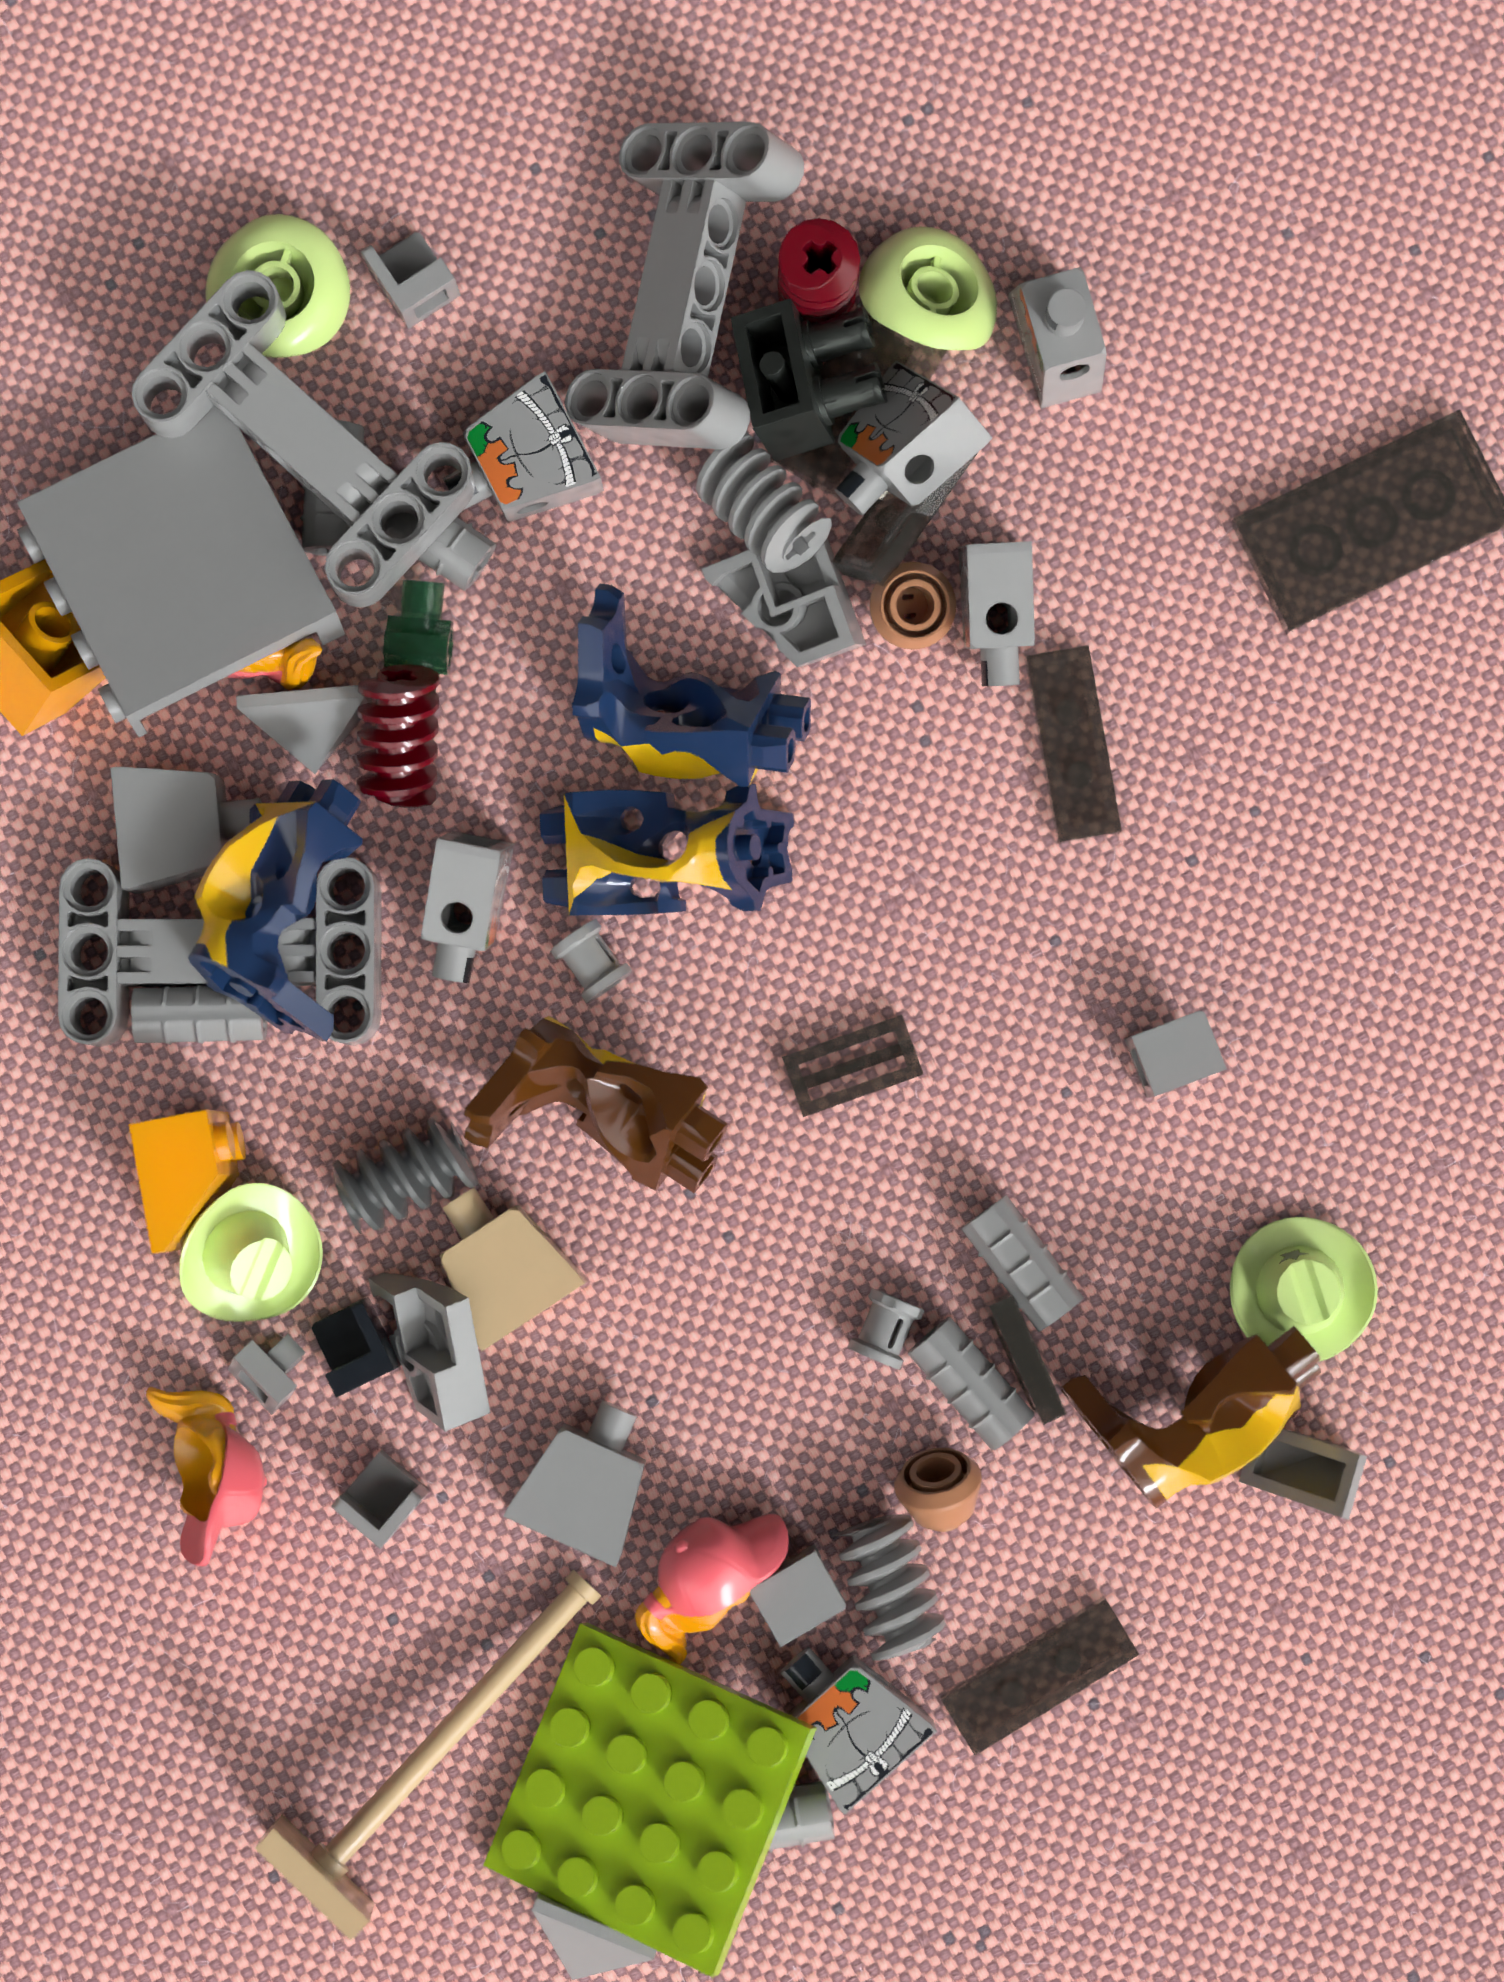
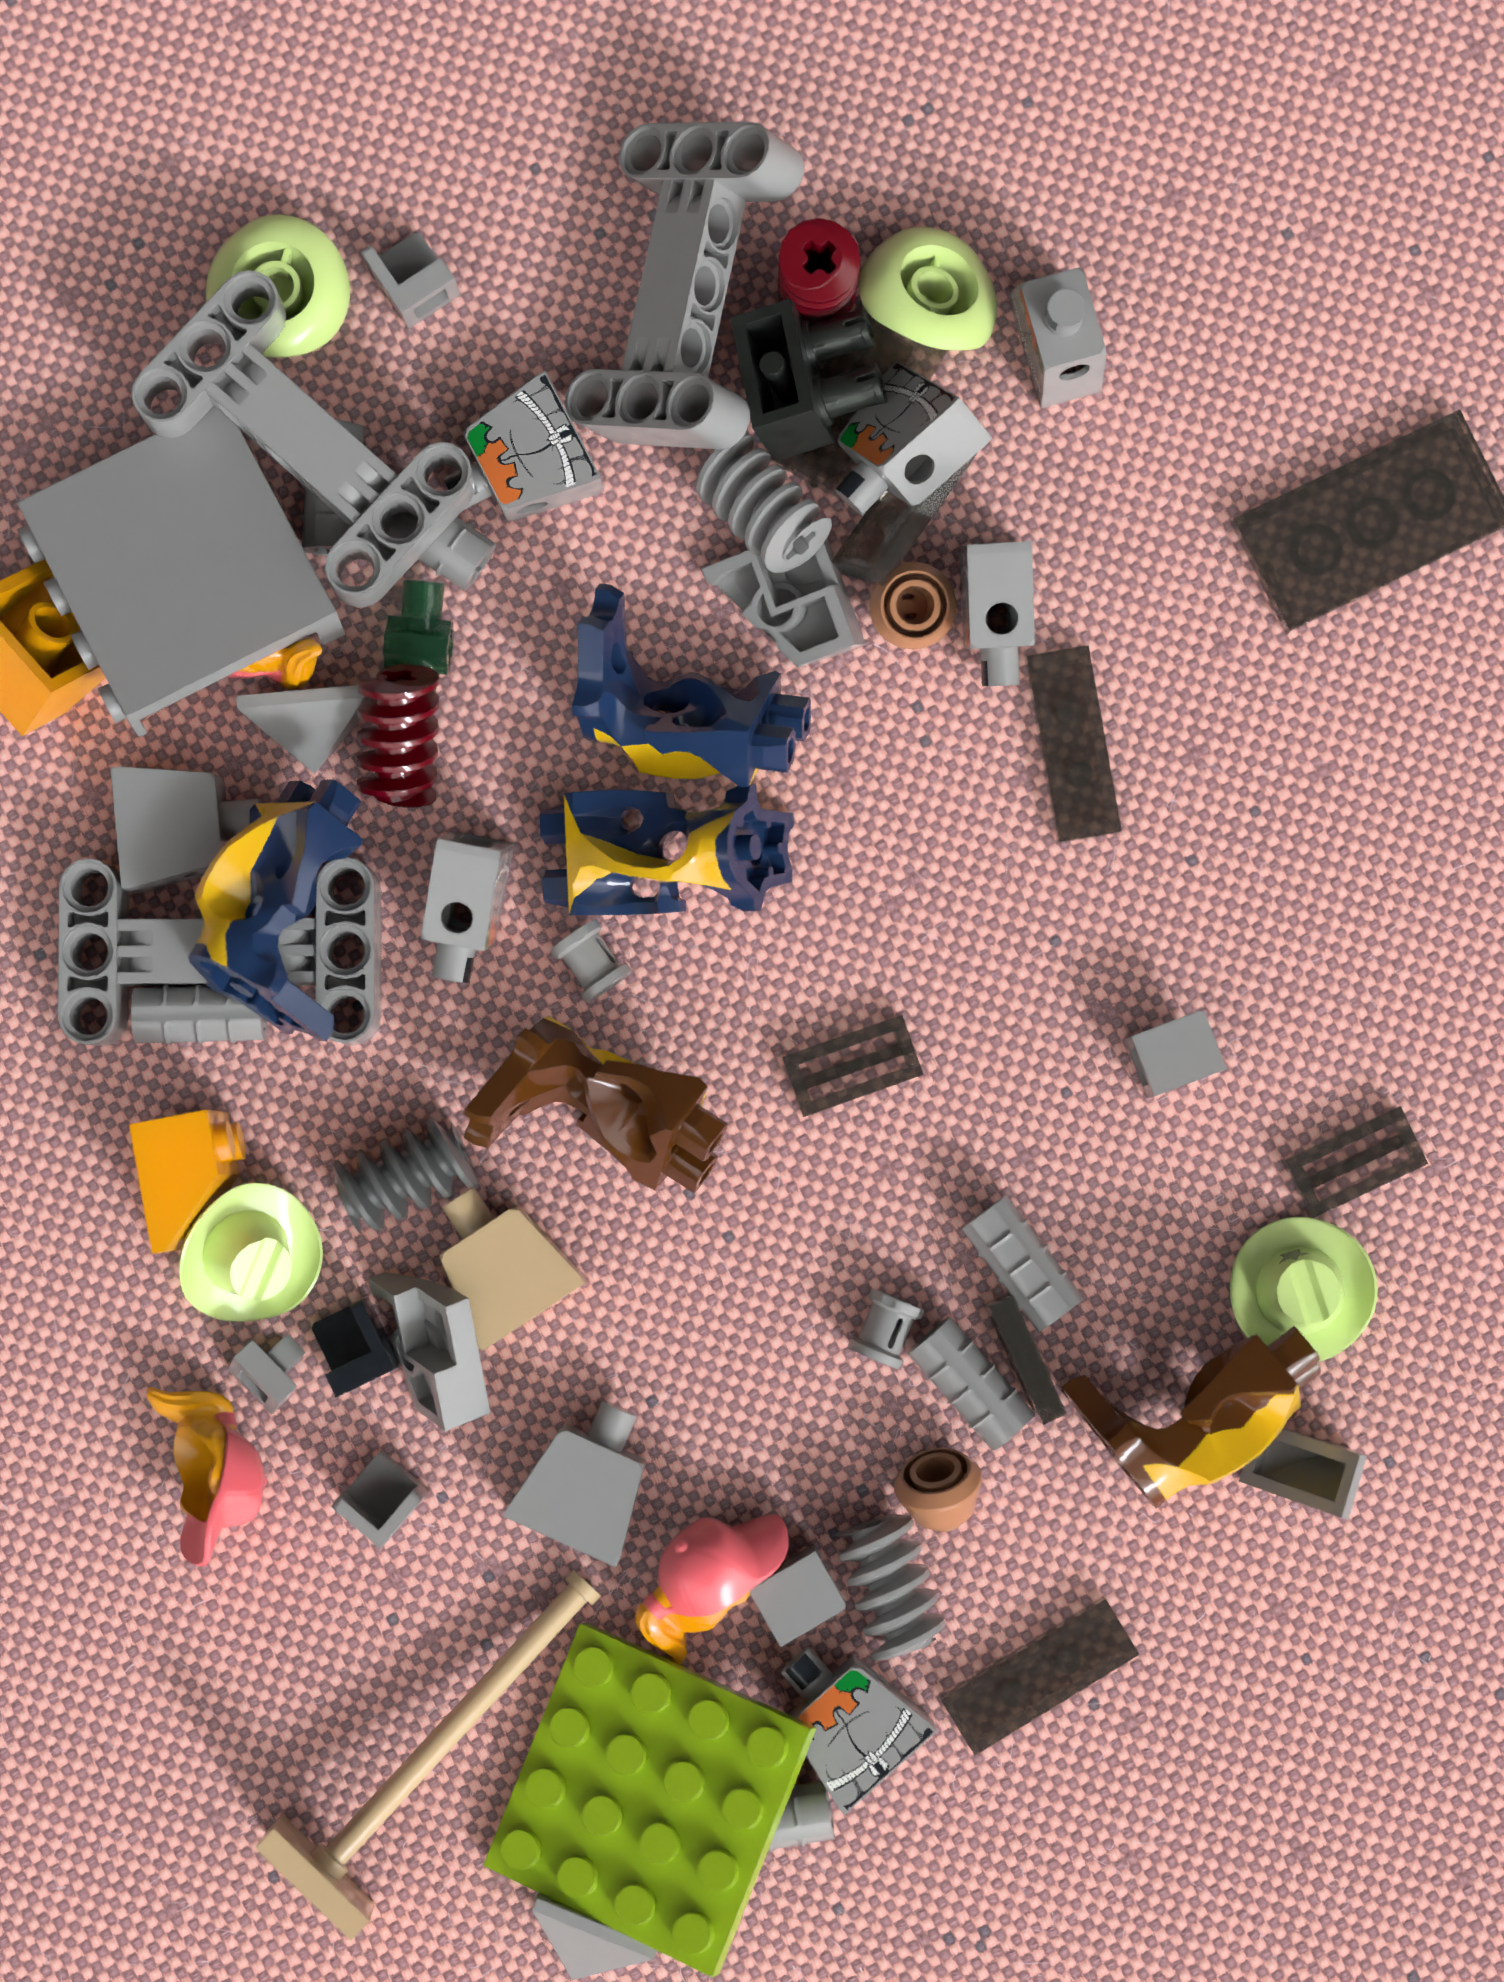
(1305, 1184): none -> clear smoke tile

